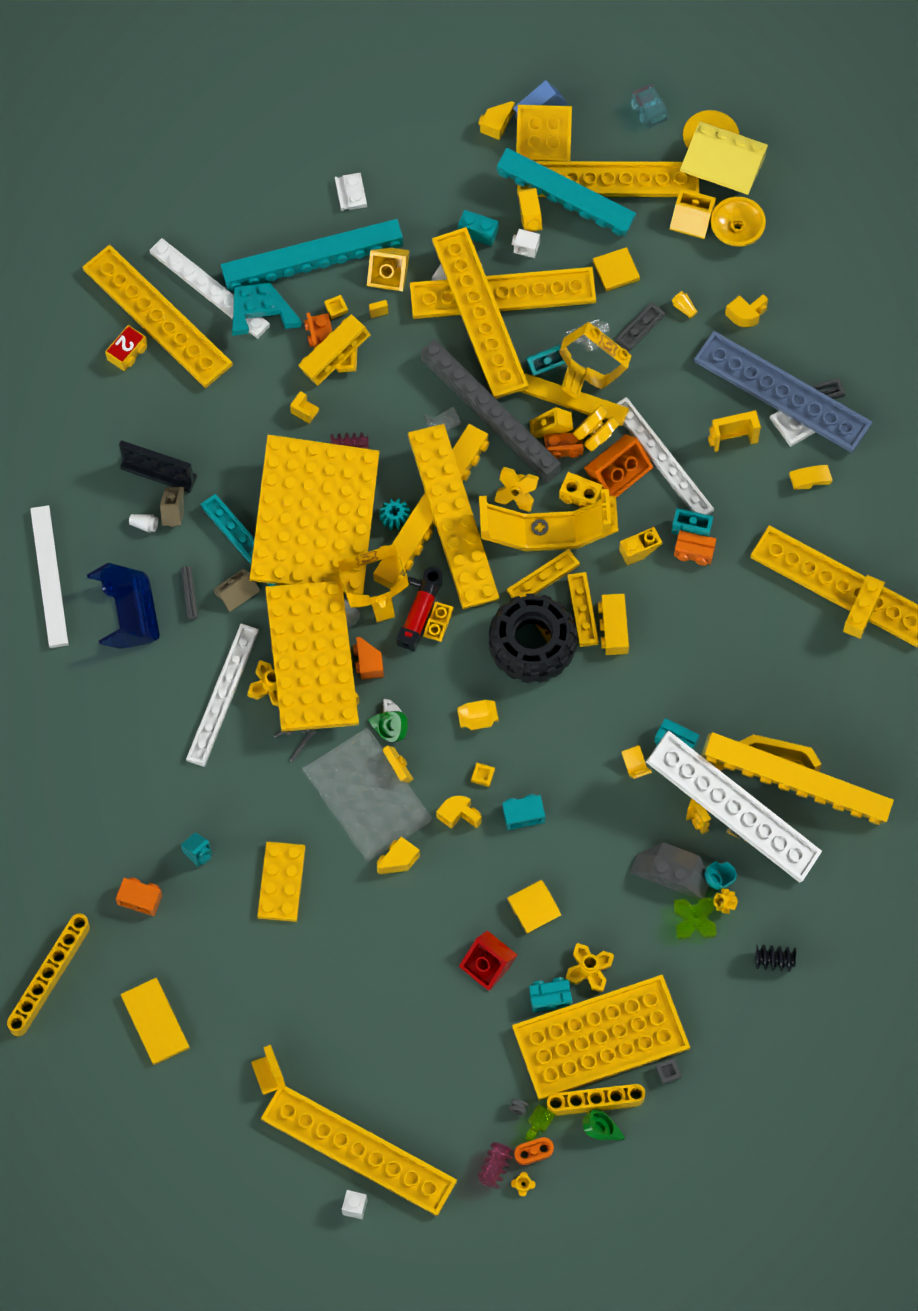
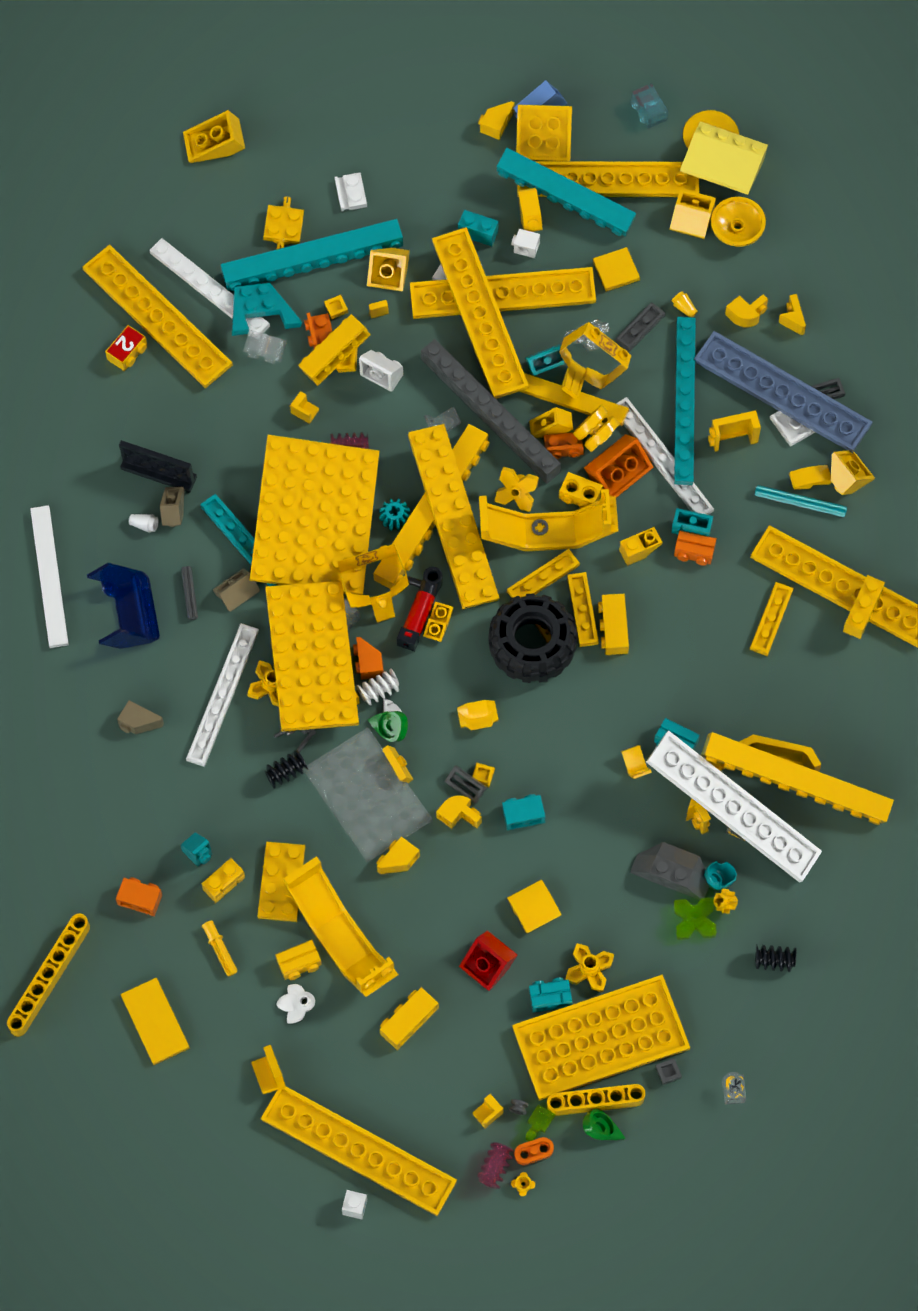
(138, 719): none -> dark tan slope
(214, 138): none -> yellow slope
(219, 948): none -> yellow axle
(223, 880): none -> yellow brick
(264, 346): none -> clear brick
(283, 224): none -> yellow plate
(285, 768): none -> black piece
(293, 1003): none -> white plate
(298, 960): none -> yellow brick
(337, 929): none -> yellow panel
(378, 687): none -> white piece
(380, 369): none -> white slope
(408, 1018): none -> yellow brick
(479, 793): none -> dark grey tile
(488, 1111): none -> yellow panel
(684, 401): none -> teal plate
(734, 1088): none -> clear brick
(771, 619): none -> yellow tile
(794, 318): none -> yellow slope
(801, 501): none -> teal axle
(849, 472): none -> yellow slope

